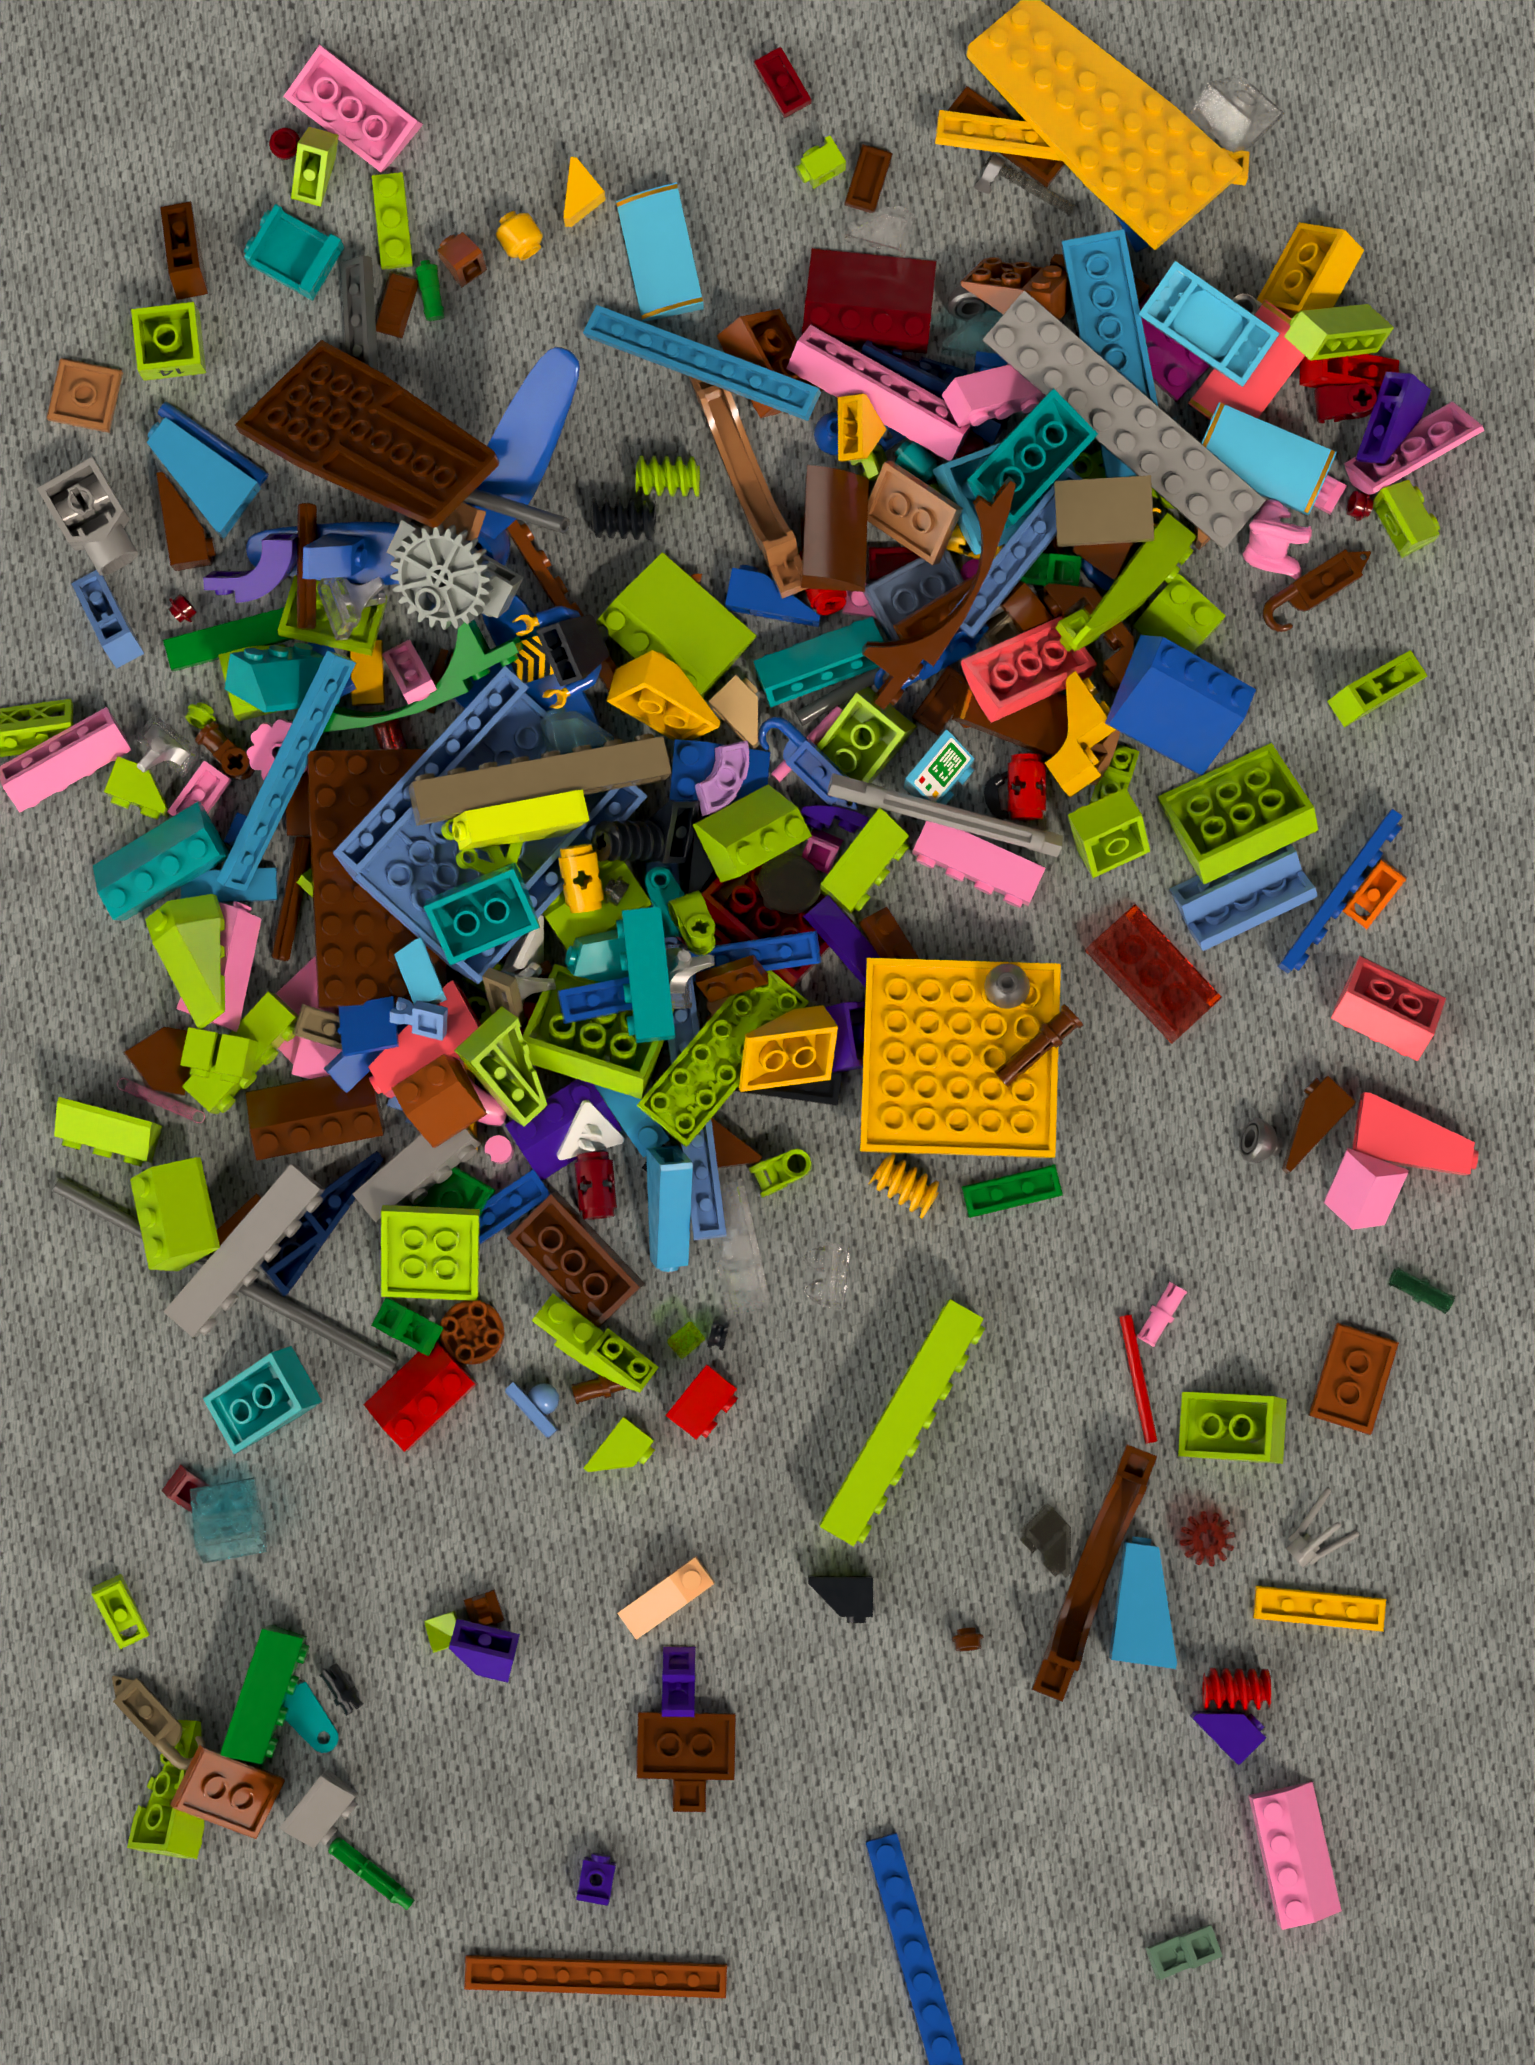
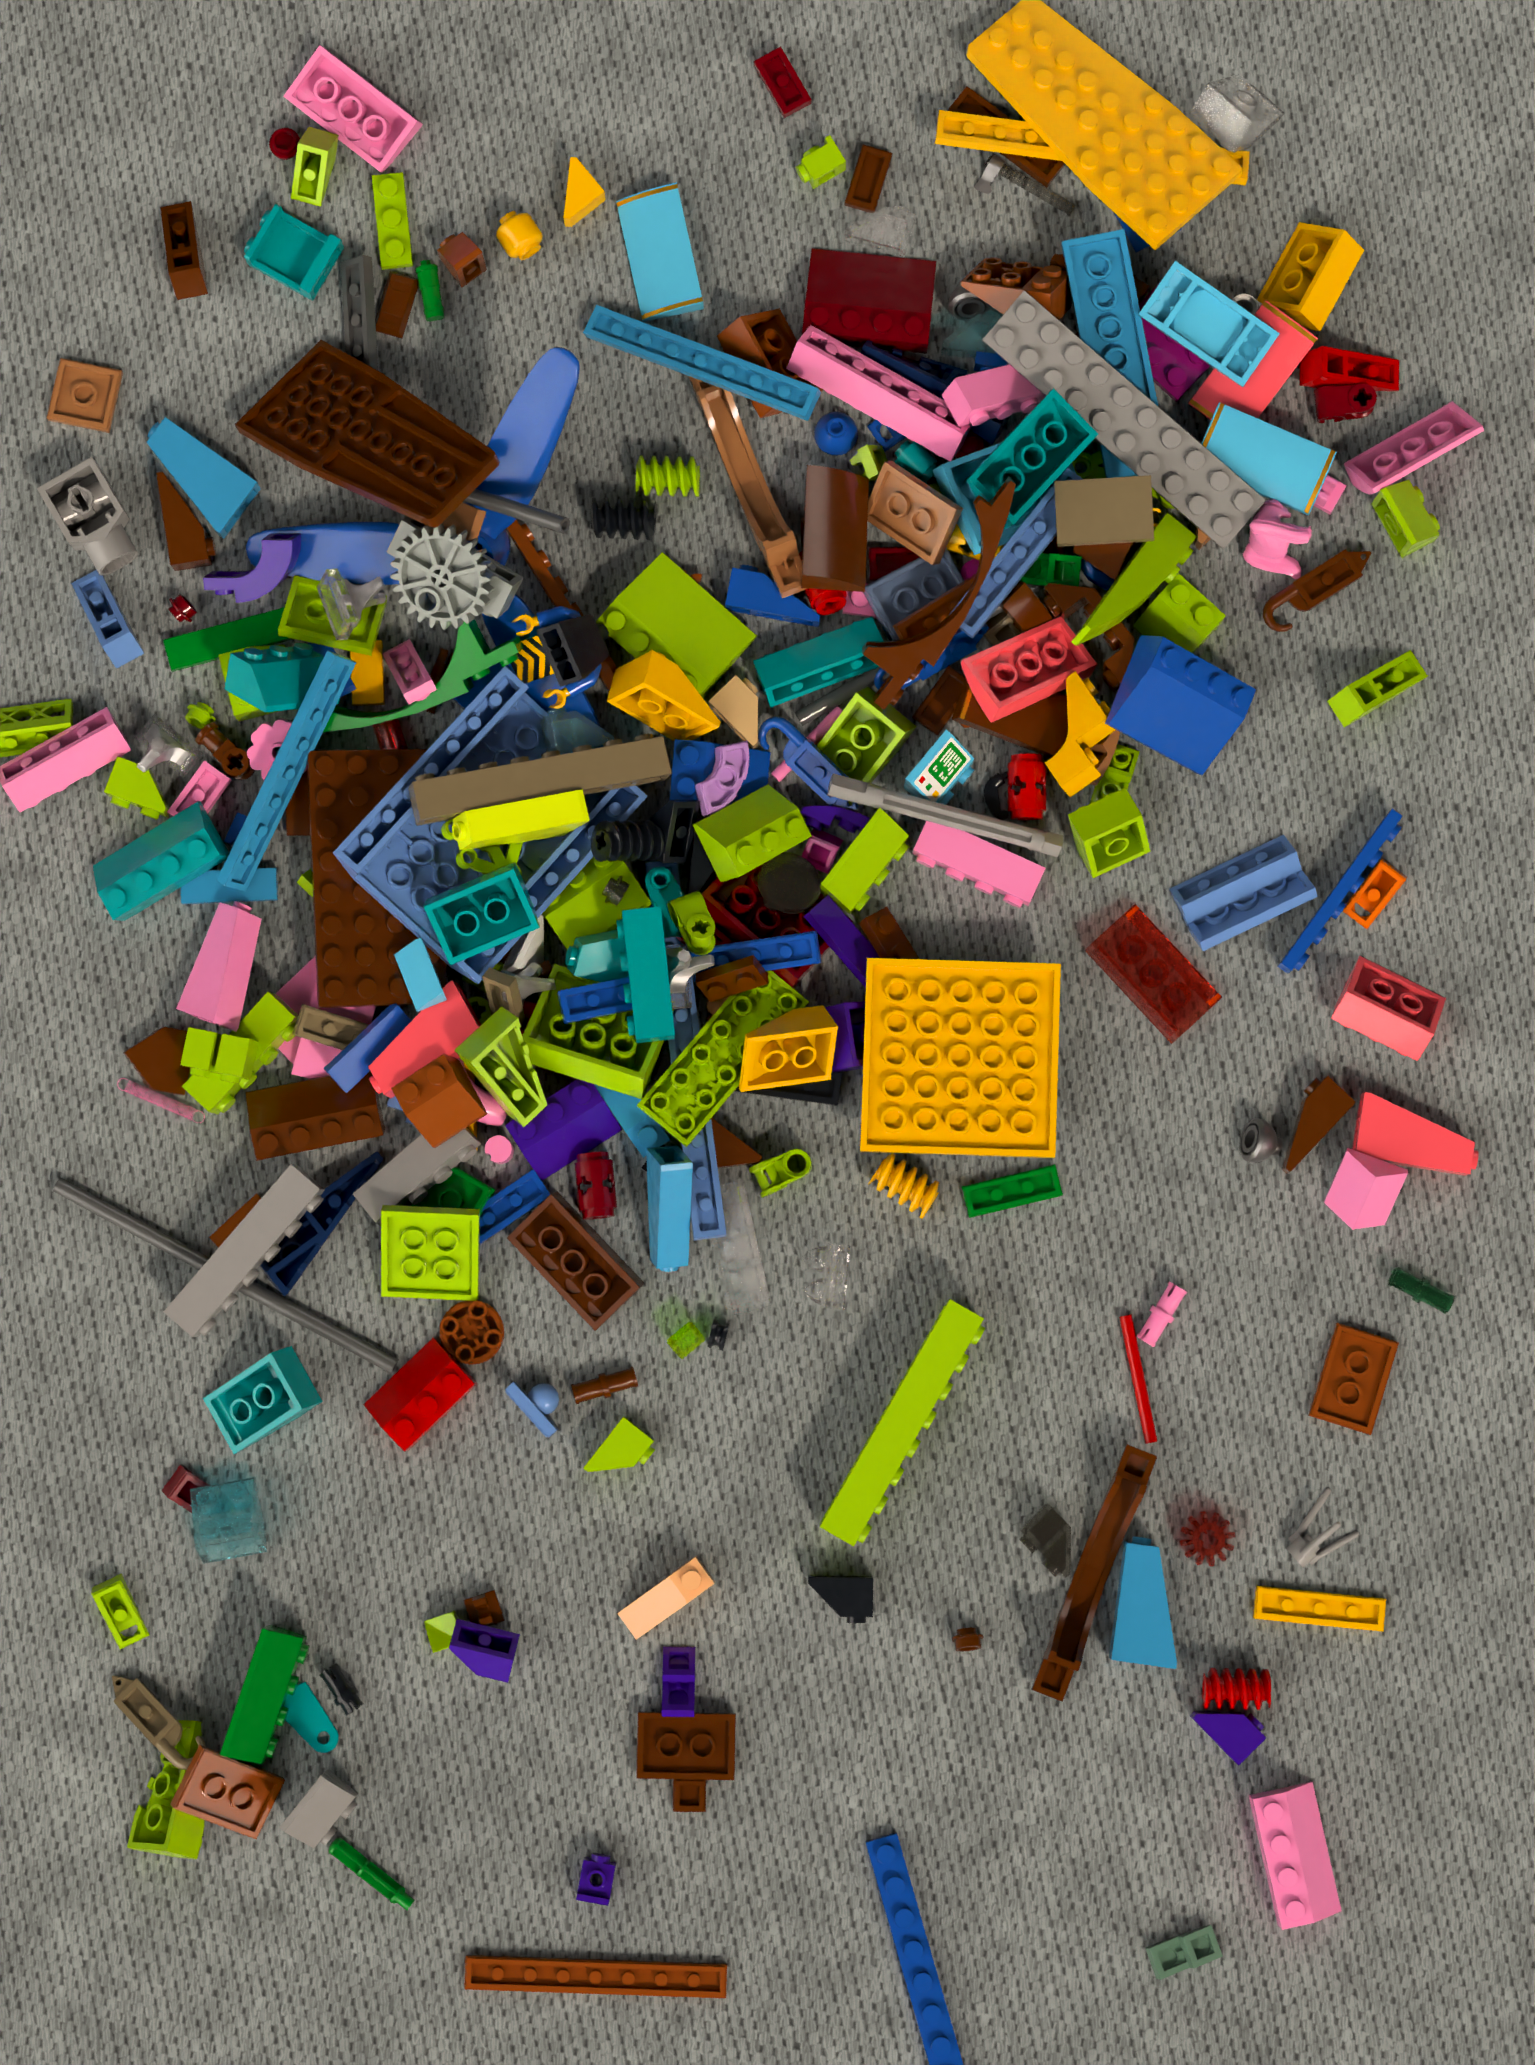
(106, 1131): lime slope -> none
(168, 341): lime brick -> none
(174, 1214): lime slope -> none
(190, 948): lime wedge -> none
(212, 442): blue piece -> none
(291, 900): reddish brown axle -> none
(305, 587): reddish brown axle -> none
(334, 557): blue slope -> none
(368, 1027): blue piece -> none
(407, 1326): green slope -> none
(425, 1018): medium blue plate -> none
(578, 897): yellow piece -> none
(588, 1133): white piece -> none
(593, 1348): lime slope -> none
(702, 1403): red slope -> none
(857, 427): yellow slope -> none
(1007, 986): flat silver brick -> none
(1050, 1036): reddish brown pin -> none
(1069, 628): lime tile -> none
(1232, 1427): lime slope -> none
(1239, 813): lime slope -> none
(1338, 331): lime brick -> none
(1359, 505): dark red plate -> none
(1393, 416): dark purple slope -> none

